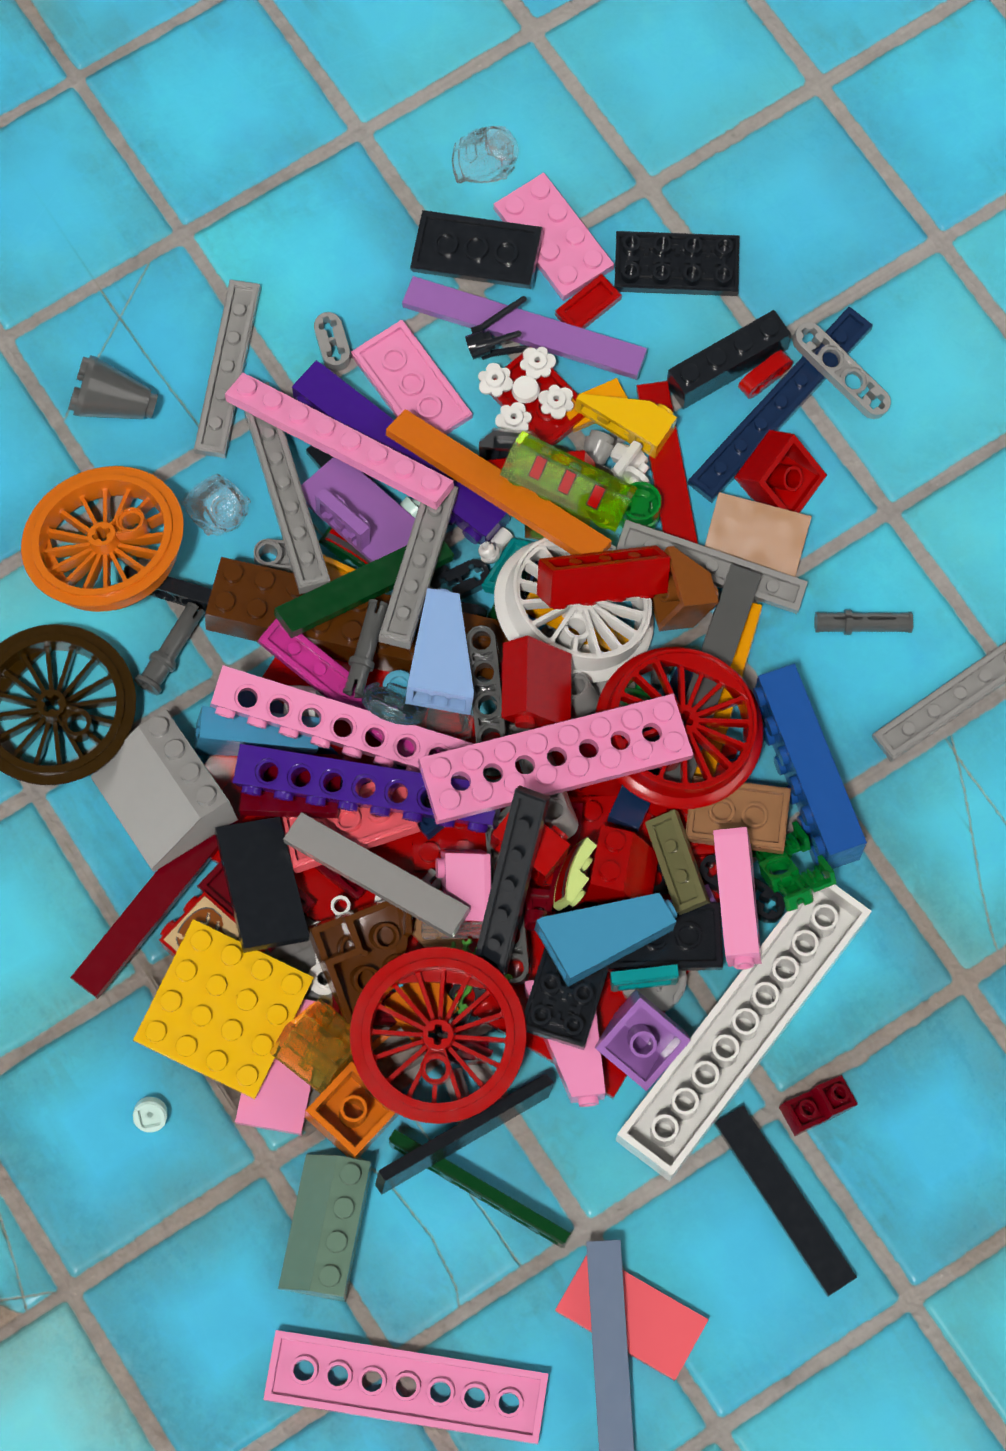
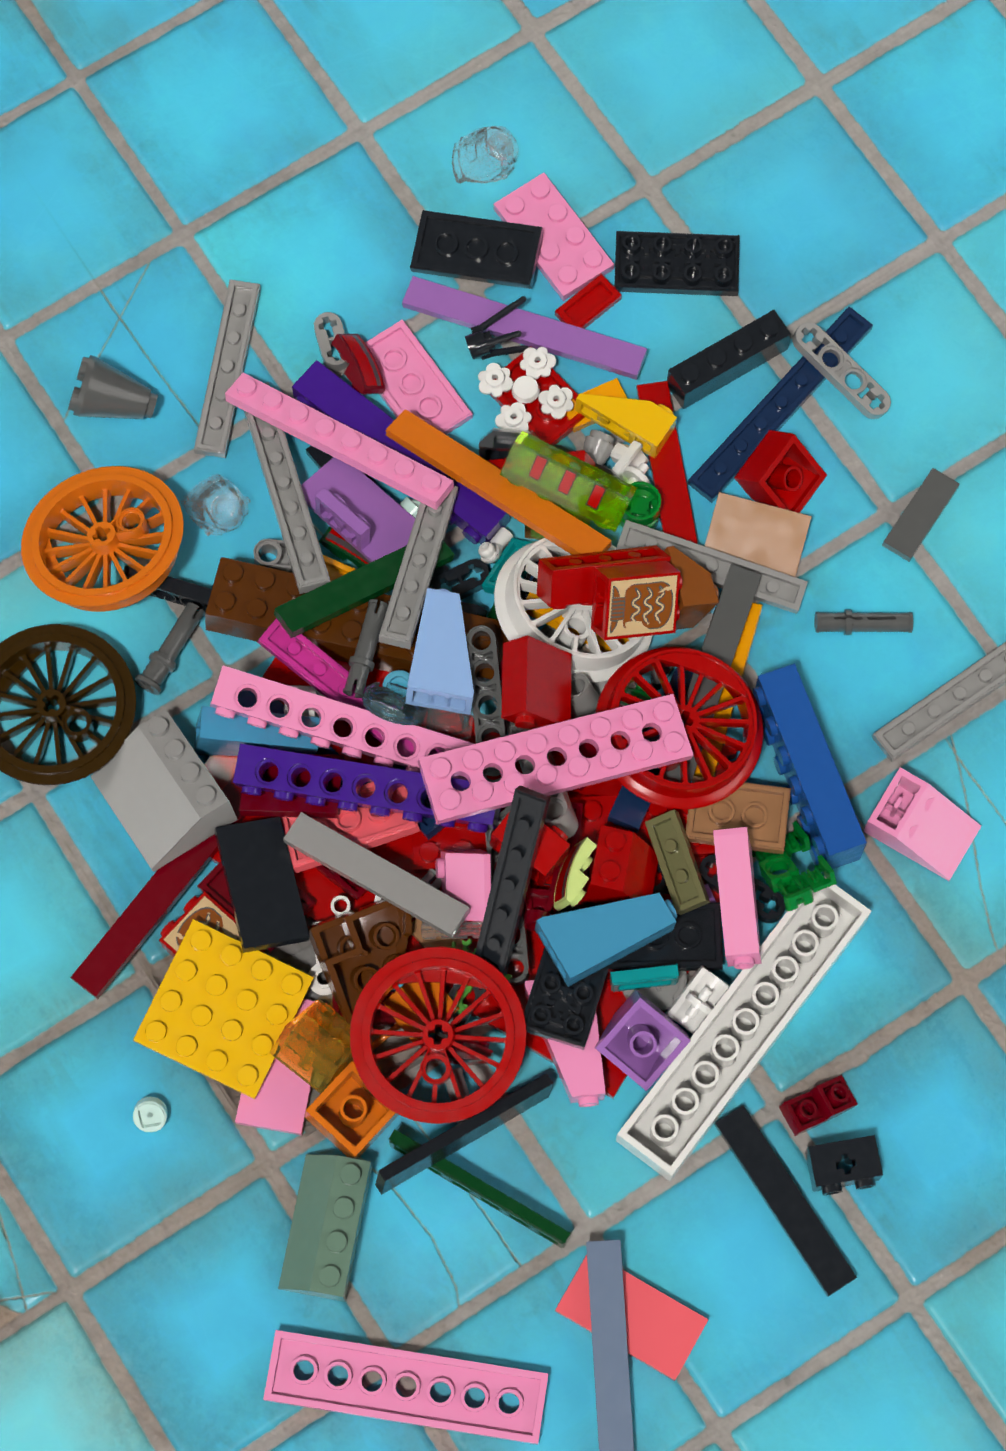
(362, 366): none -> slope
(635, 600): none -> brick
(697, 999): none -> white hips
(765, 374): red beam -> none
(858, 1152): none -> black brick
(921, 514): none -> dark grey tile
(922, 824): none -> bright pink slope

